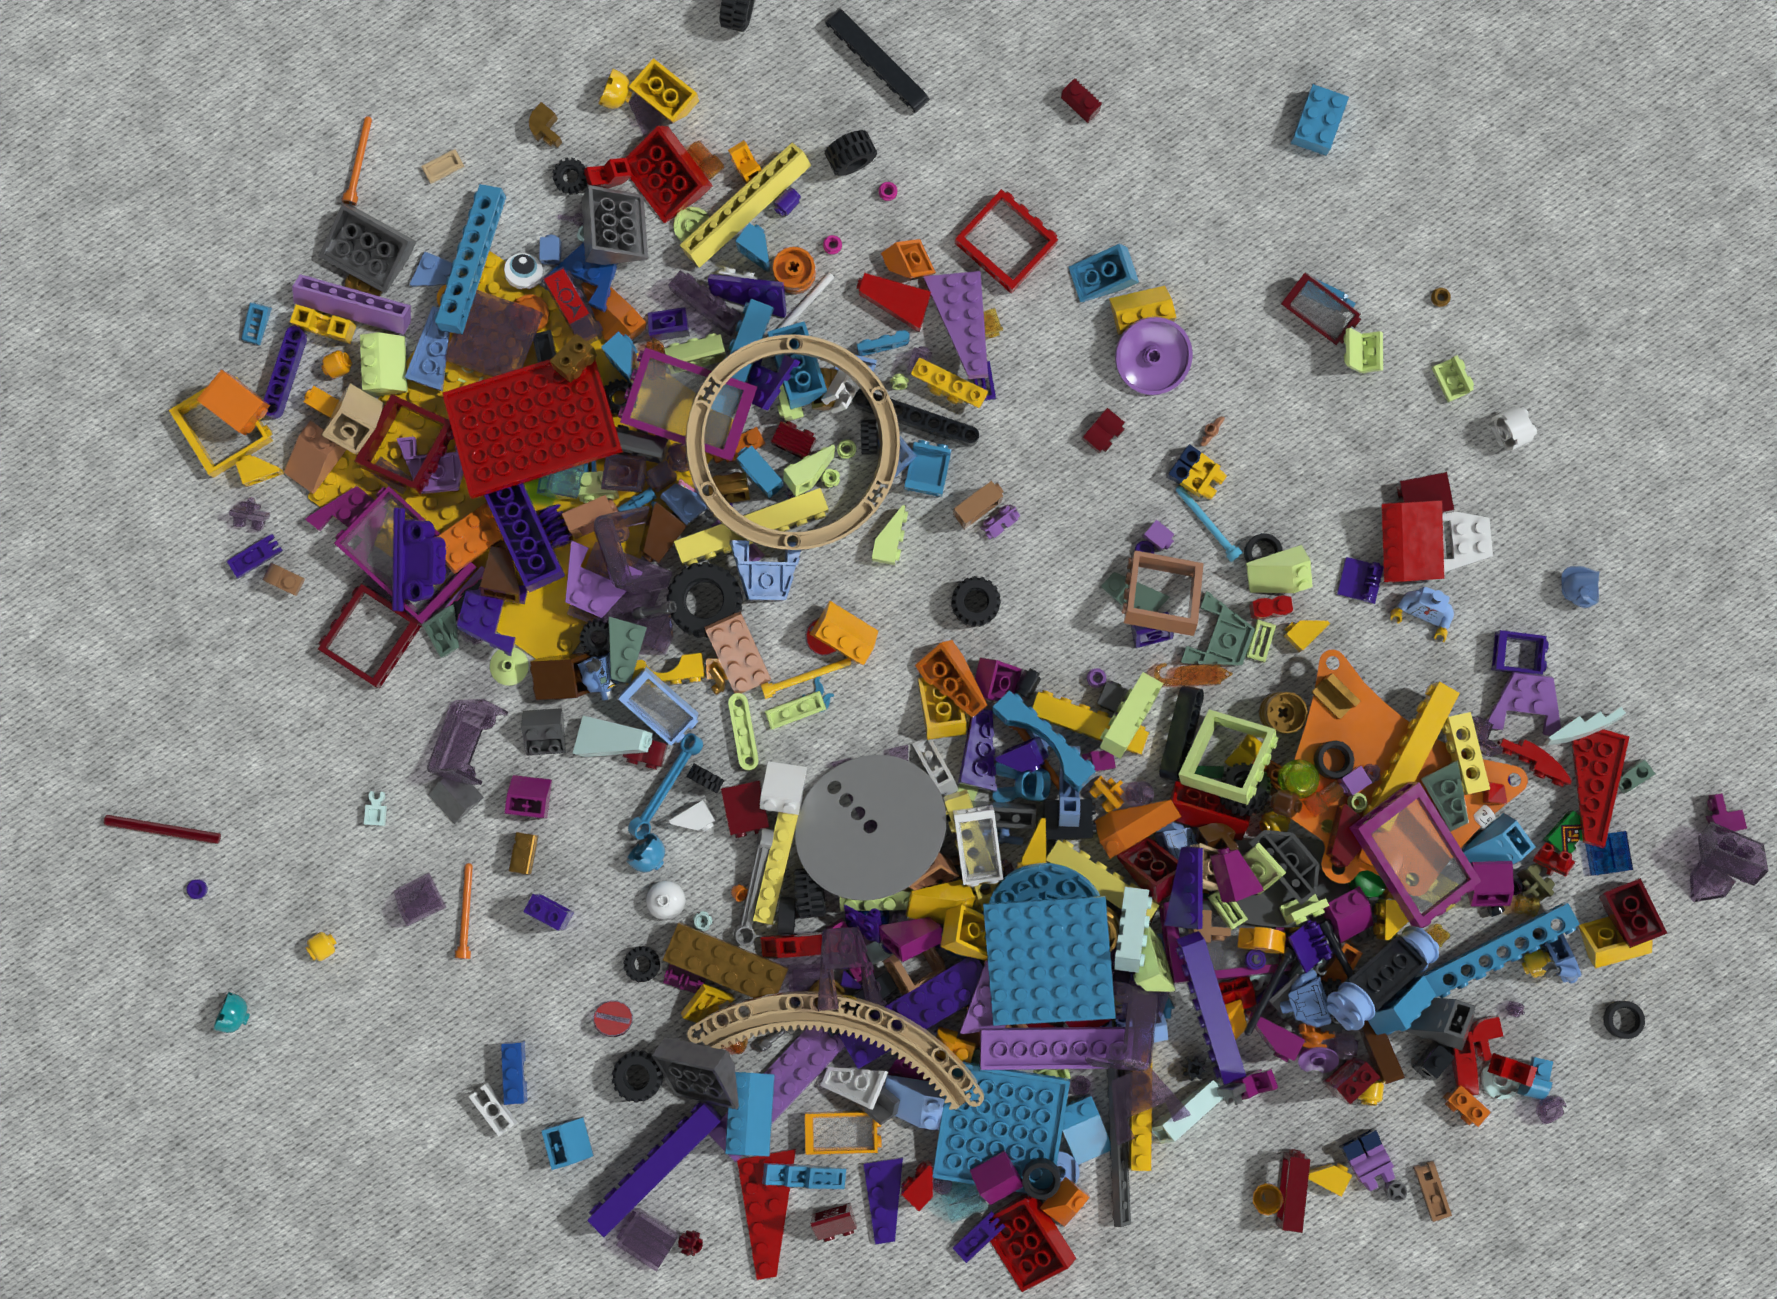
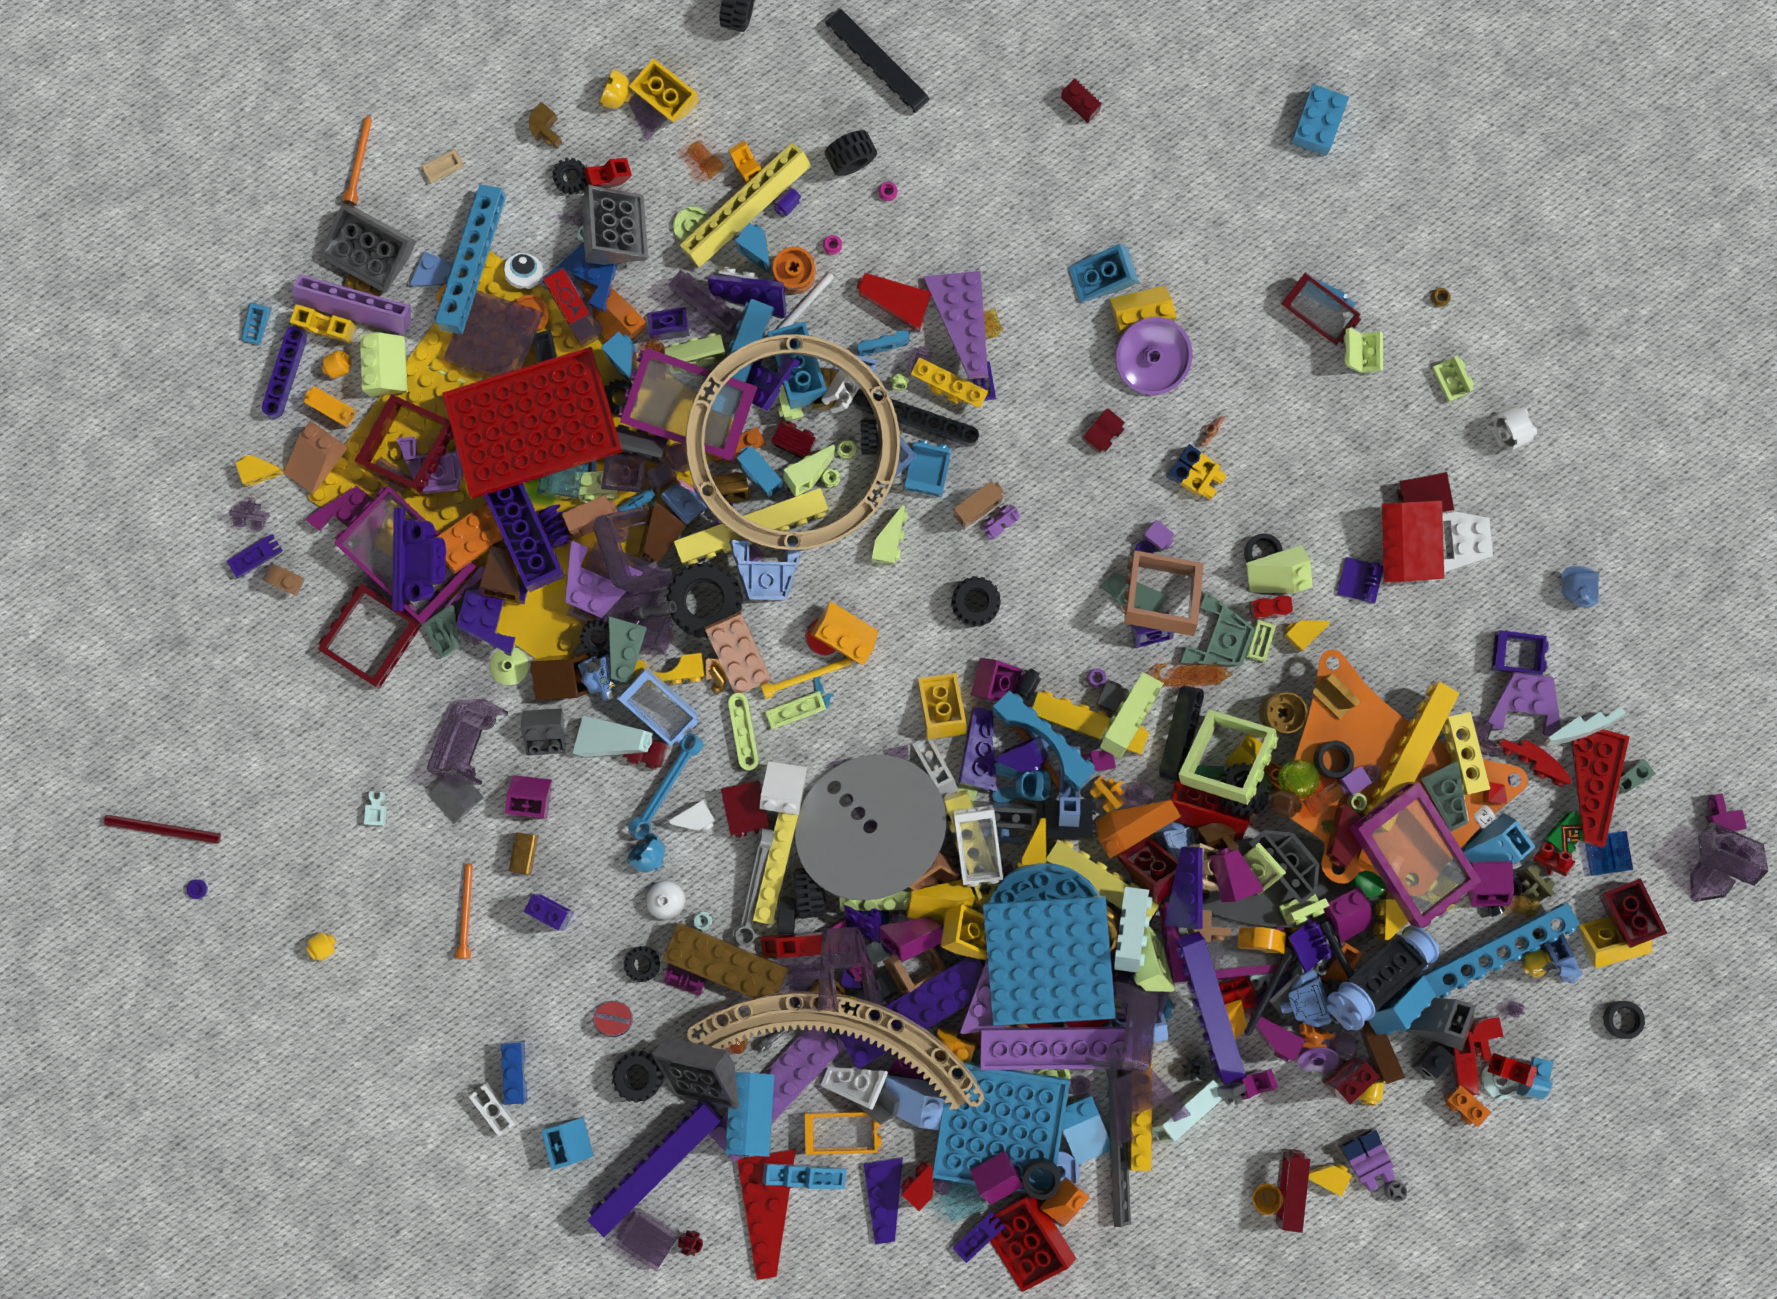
(212, 470): yellow window -> none
(232, 1014): teal cylinder -> none
(233, 402): orange slope -> none
(353, 419): tan slope -> none
(418, 900): clear purple slope -> none
(427, 362): medium blue wing -> none
(550, 250): medium blue brick -> none
(573, 358): pearl gold brick -> none
(666, 173): red slope -> none
(705, 778): black tyre -> none
(705, 1003): yellow wing -> none
(739, 892): orange hinge -> none
(834, 1222): dark red slope -> none
(908, 259): orange slope -> none
(950, 673): orange wedge -> none
(985, 263): red window -> none
(1222, 913): yellowish green tile -> none
(1231, 551): medium azure piece -> none
(1255, 959): dark purple tile -> none
(1274, 822): yellow head -> none
(1428, 606): light blue torso -> none
(1432, 1192): medium nougat plate -> none
(1443, 934): clear yellow plate -> none
(1550, 1108): clear purple hair -> none

